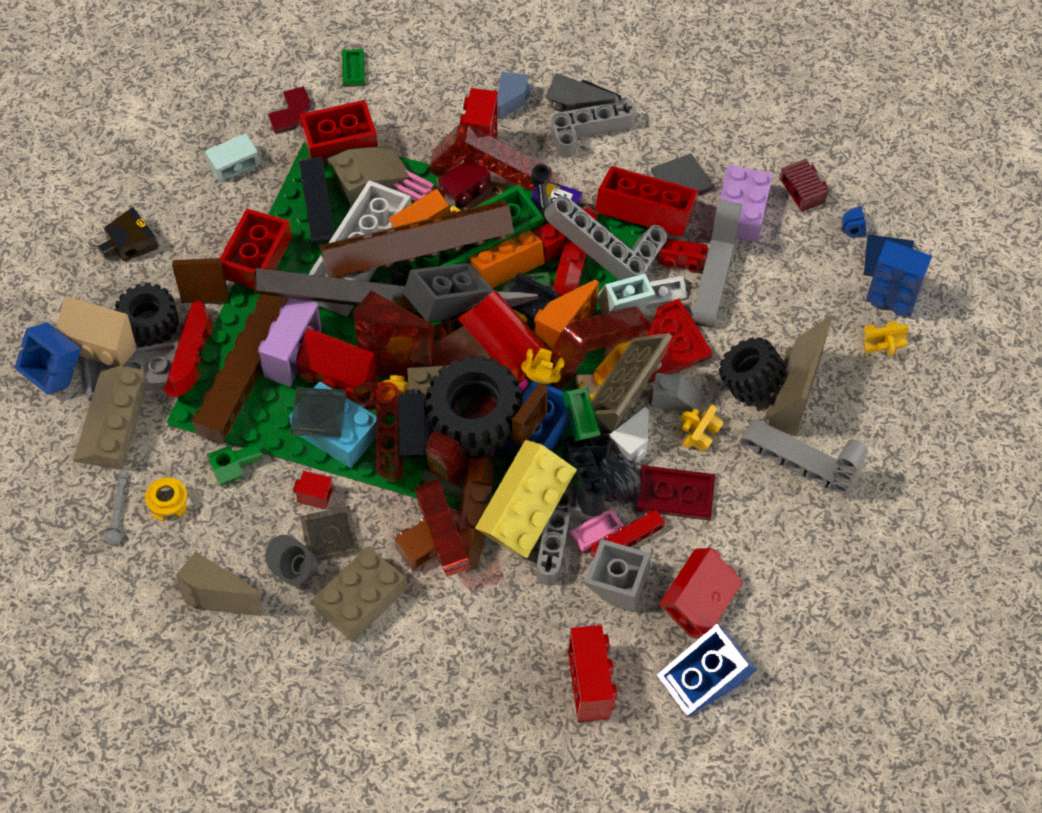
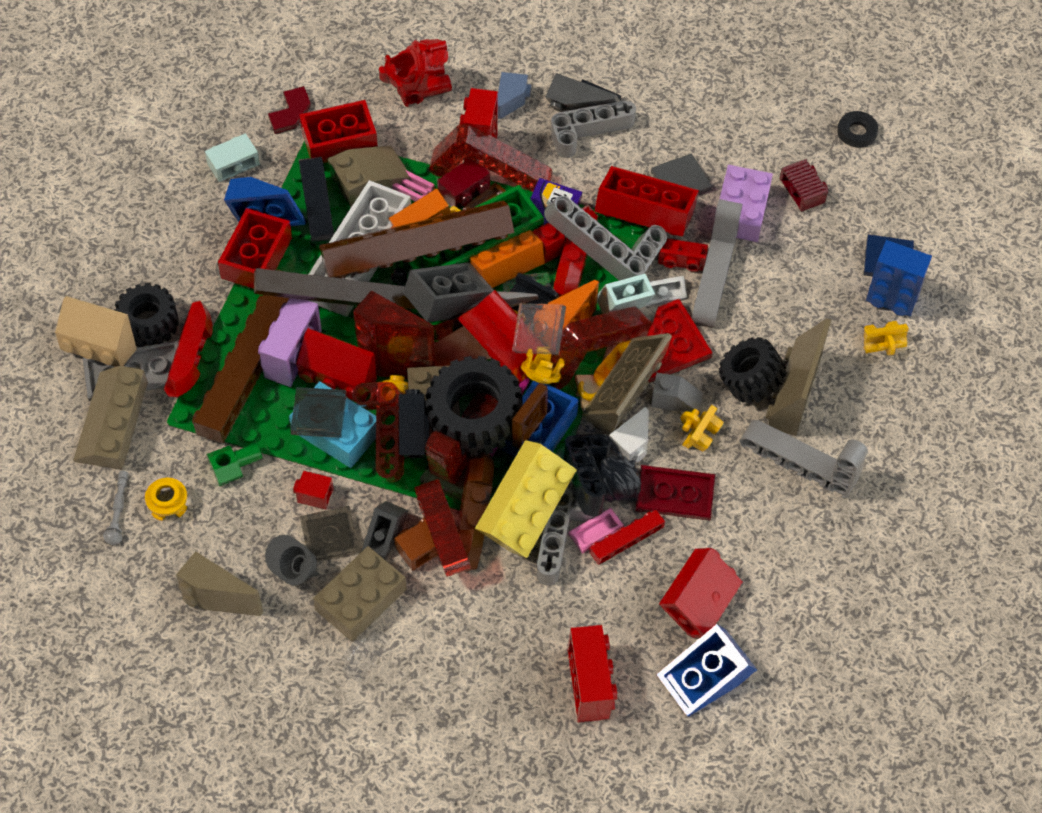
(47, 358): blue piece -> none
(128, 237): dark brown torso -> none
(200, 280): reddish brown tile -> none
(262, 197): none -> blue slope
(353, 67): green tile -> none
(384, 527): none -> dark grey slope
(418, 71): none -> red helmet
(539, 178): black bar -> none
(539, 328): none -> clear tile
(581, 414): green tile -> none
(618, 574): light grey slope -> none
(853, 222): blue piece -> none
(860, 118): none -> black tyre

